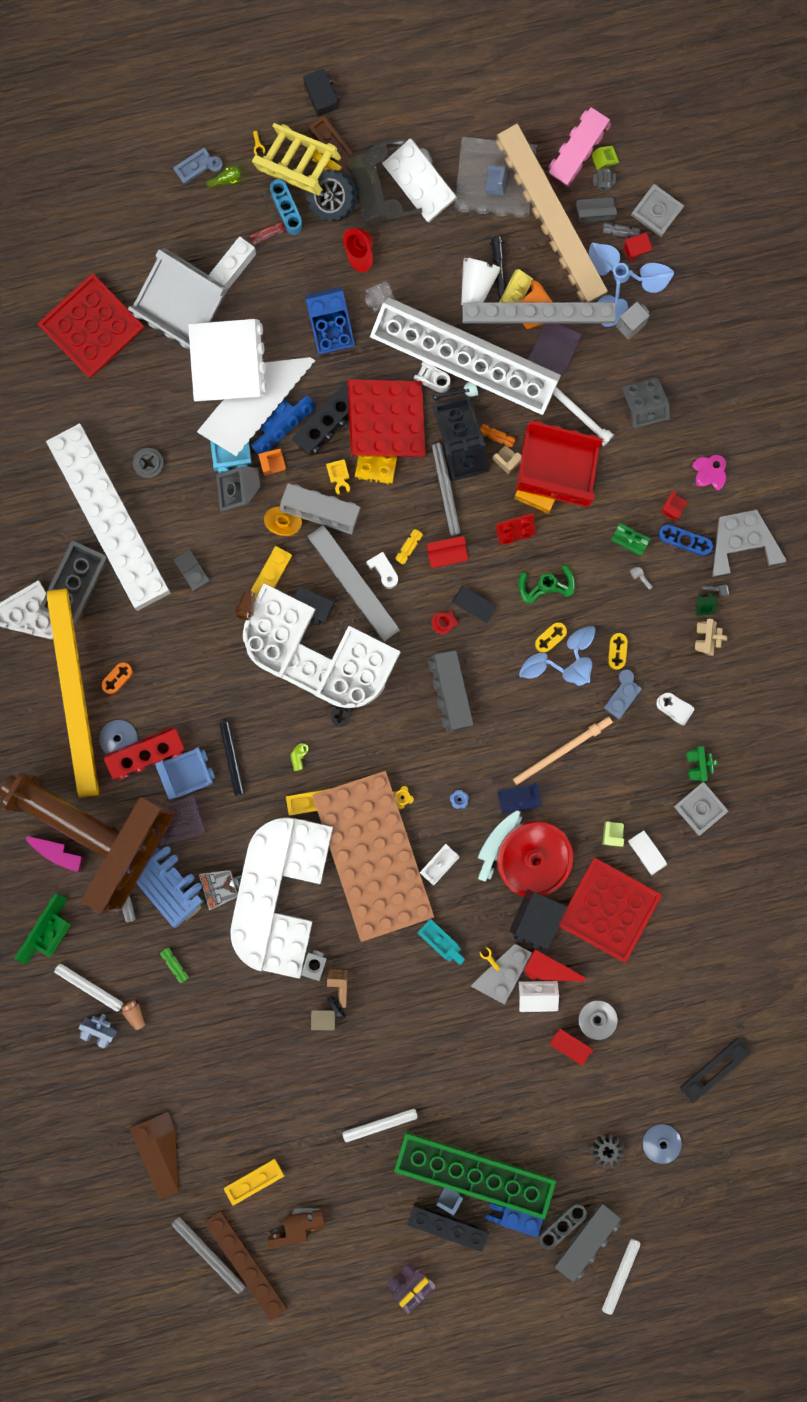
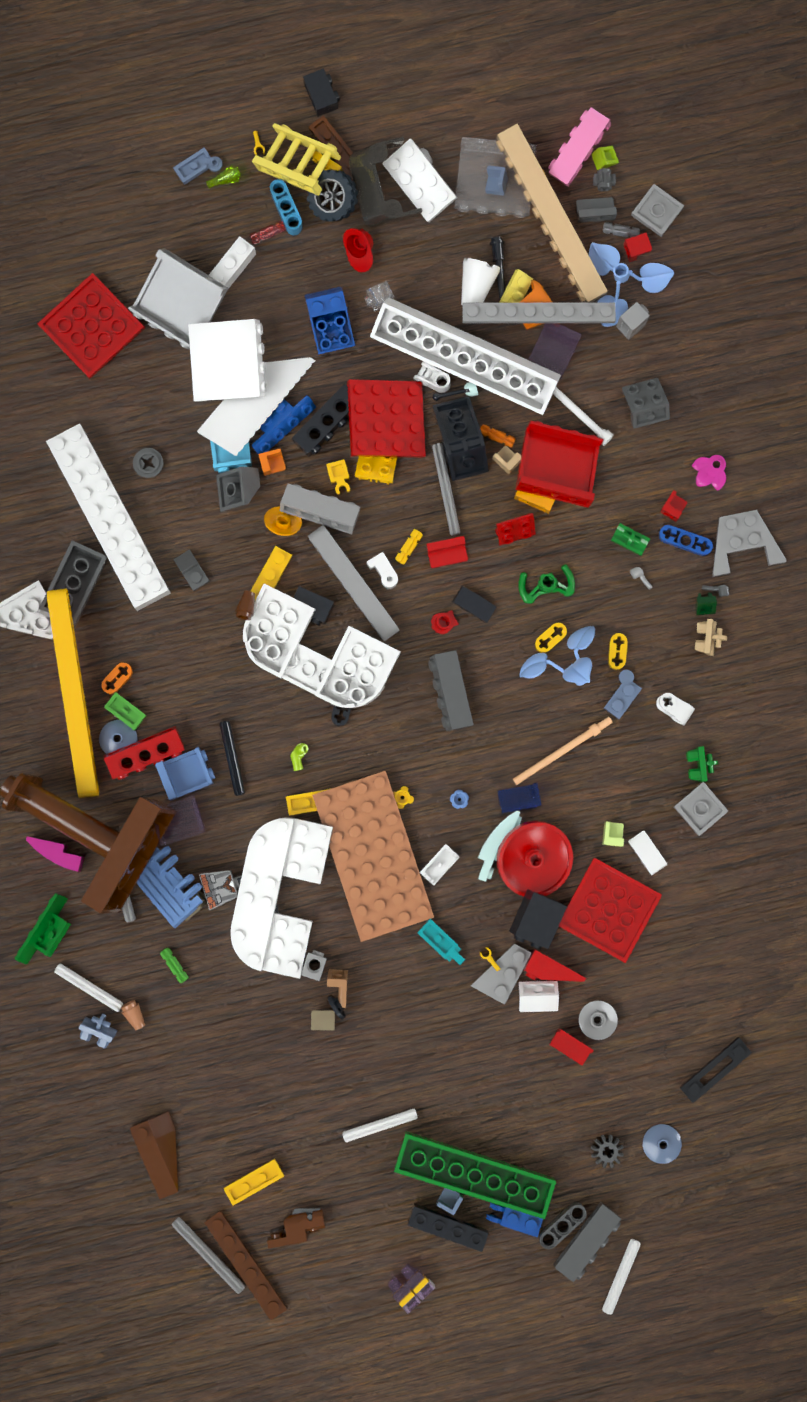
(125, 711): none -> bright green plate

